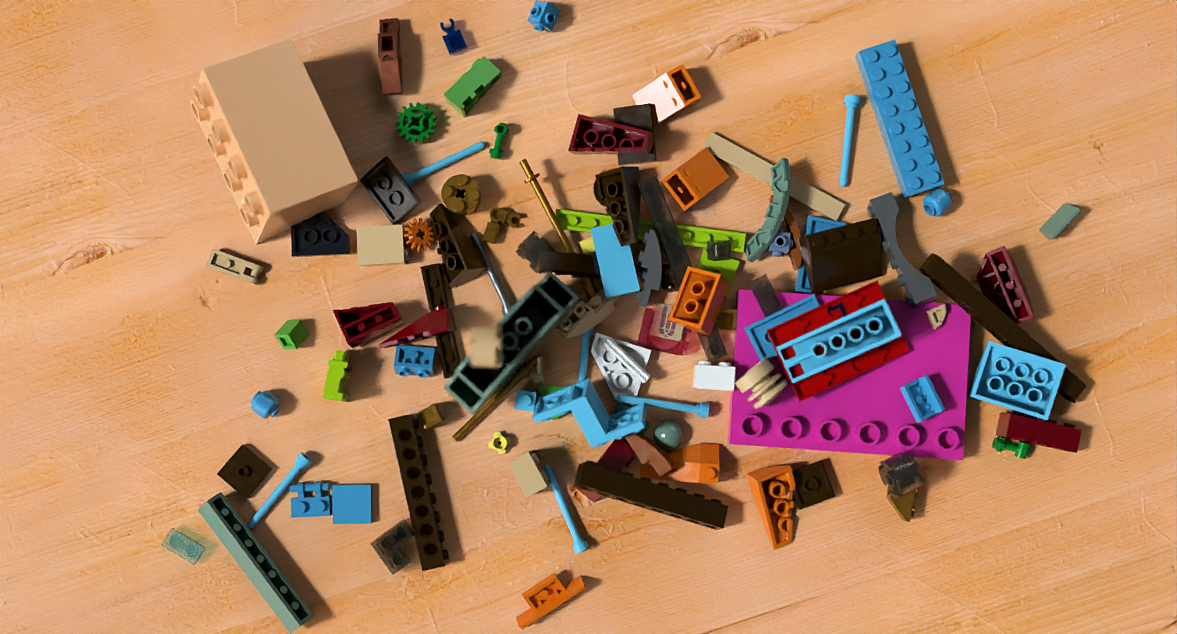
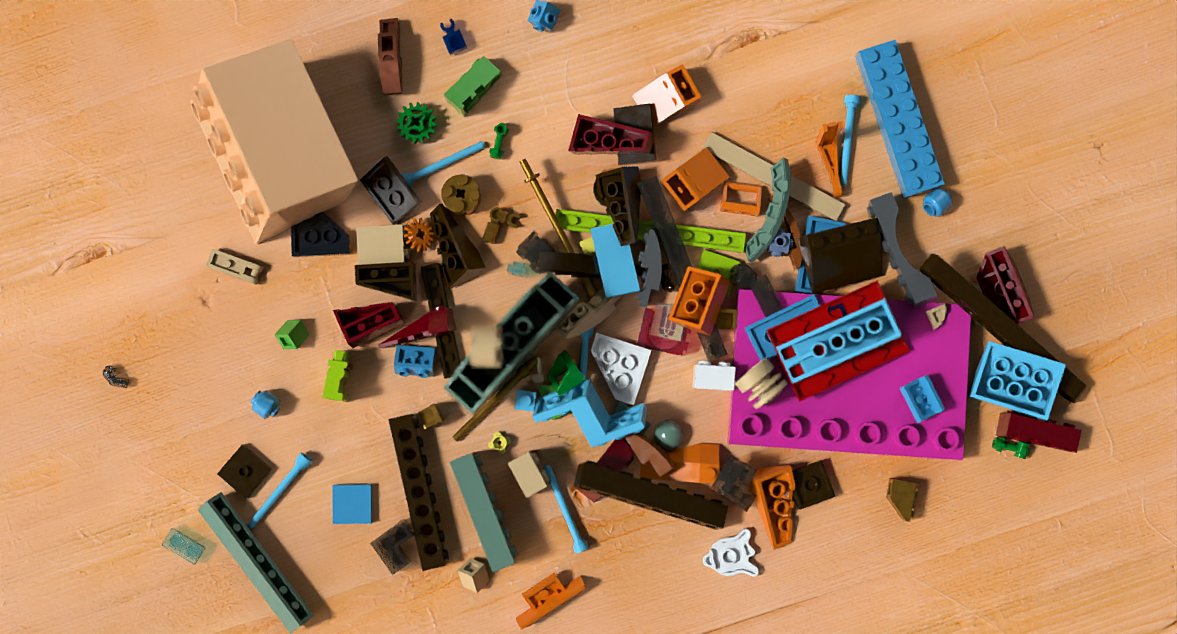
(112, 379): none -> clear smoke arm
(310, 506): dark azure plate -> none
(389, 278): none -> dark brown wedge
(473, 575): none -> tan panel
(484, 512): none -> sand green brick
(507, 306): dark grey piece -> none
(518, 269): none -> clear light blue plate
(571, 378): none -> green tile
(628, 361): white axle -> none
(699, 409): medium azure piece -> none
(719, 250): clear smoke slope -> none
(731, 555): none -> white tile
(733, 483): none -> clear smoke brick
(741, 208): none -> orange tile
(741, 275): none -> clear smoke head
(827, 147): none -> orange hinge
(900, 474): clear smoke brick -> none
(1059, 221): sand green slope -> none

